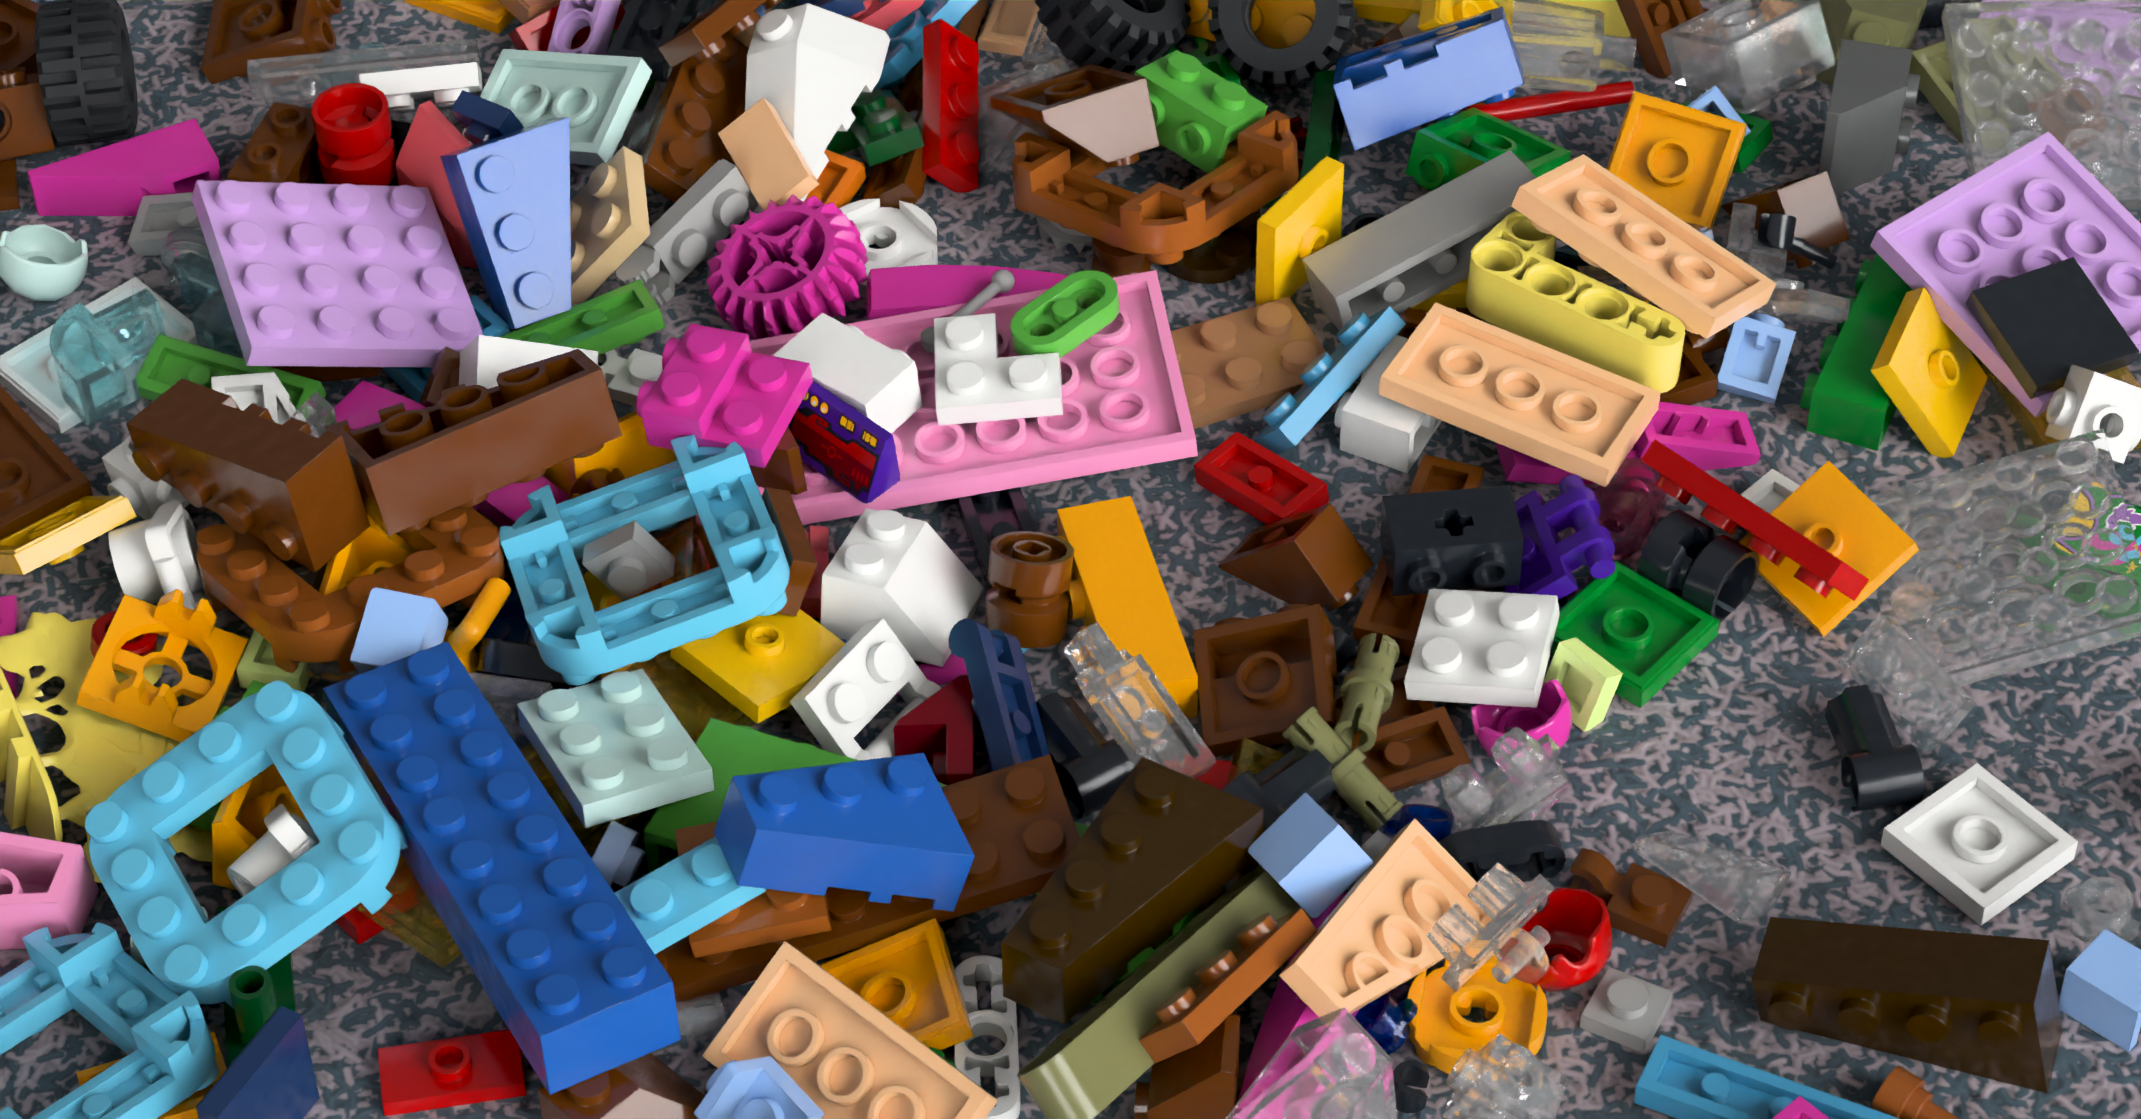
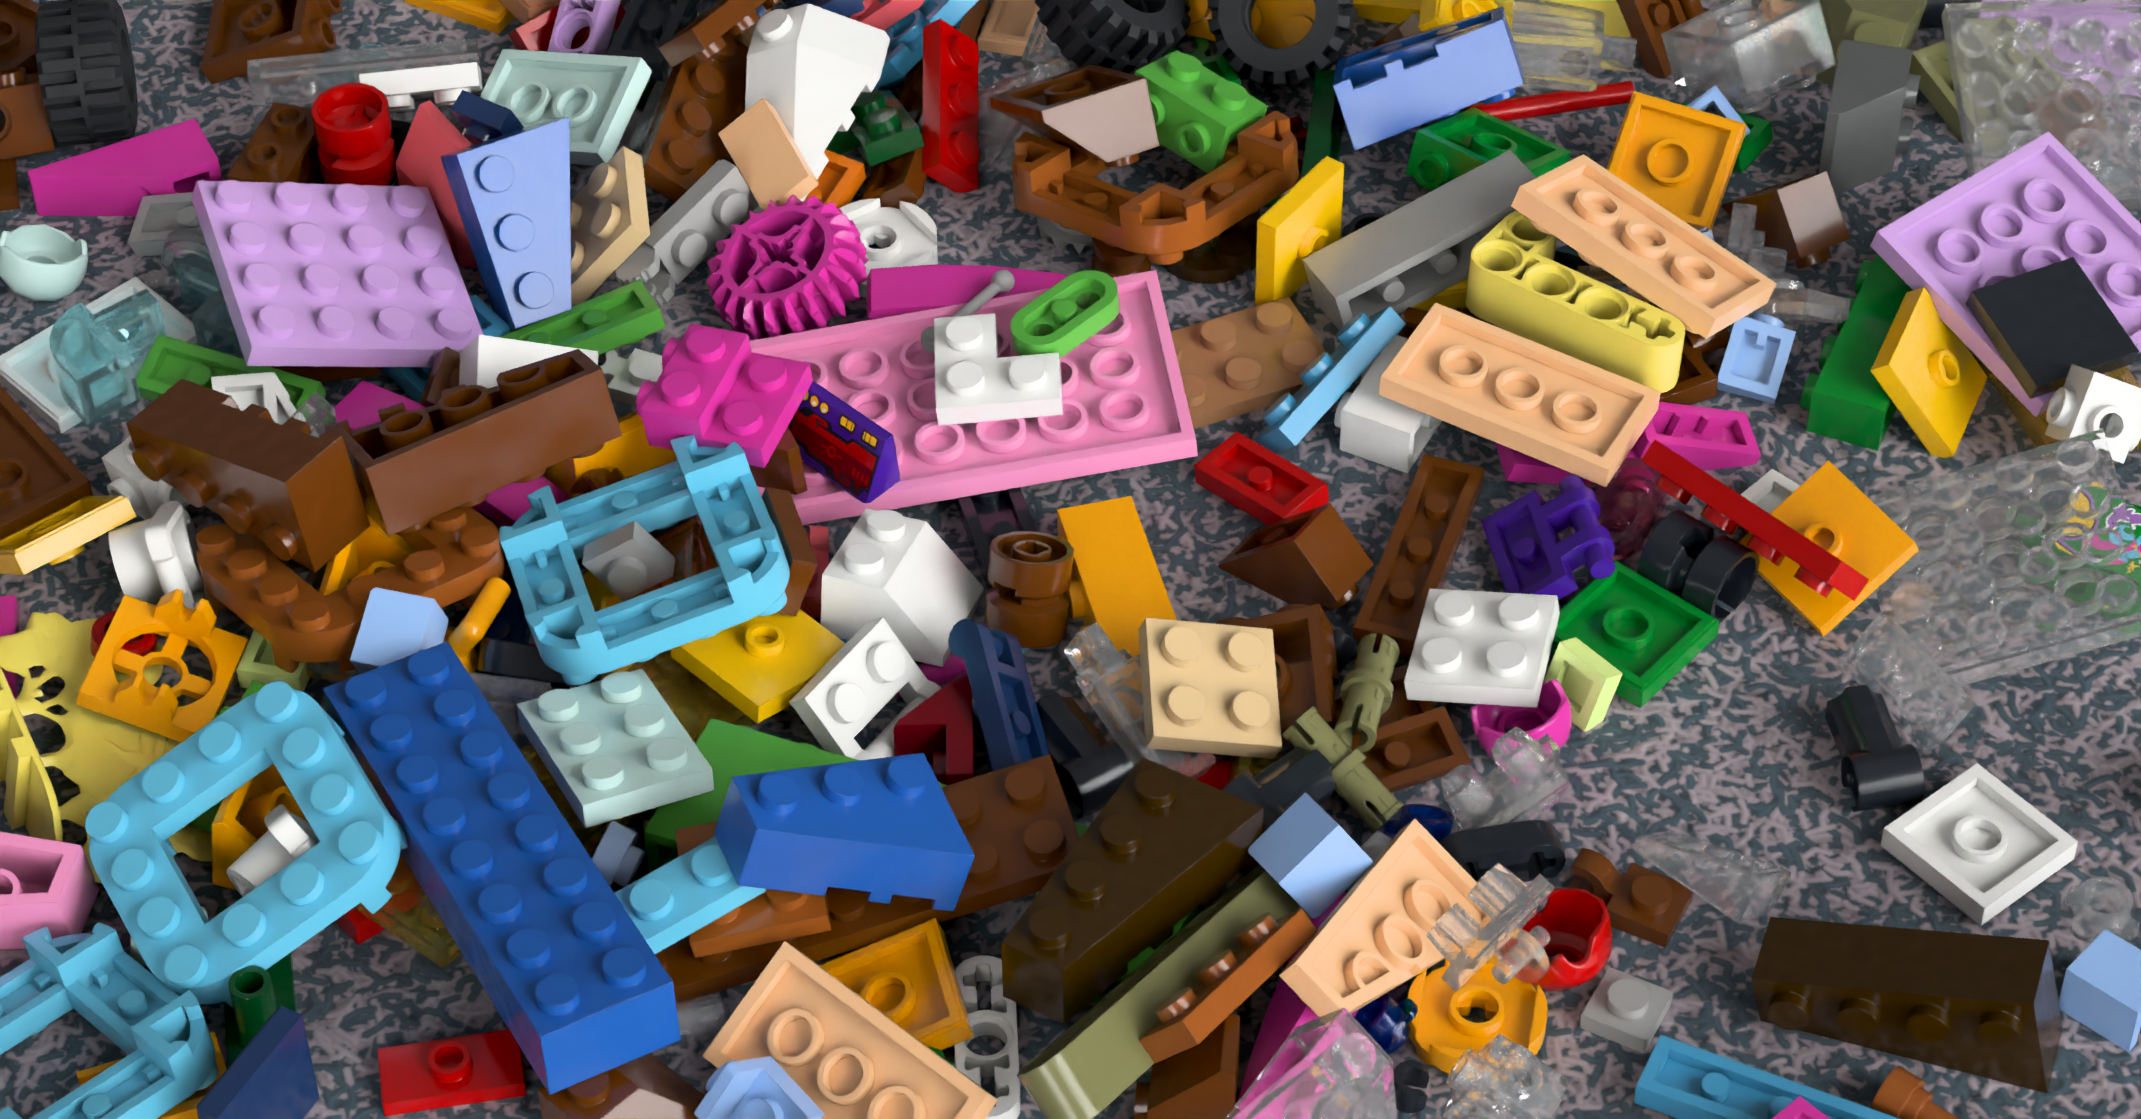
(858, 370): white brick -> none
(1209, 688): none -> tan plate
(1451, 540): black brick -> none
(1778, 232): black hand -> none

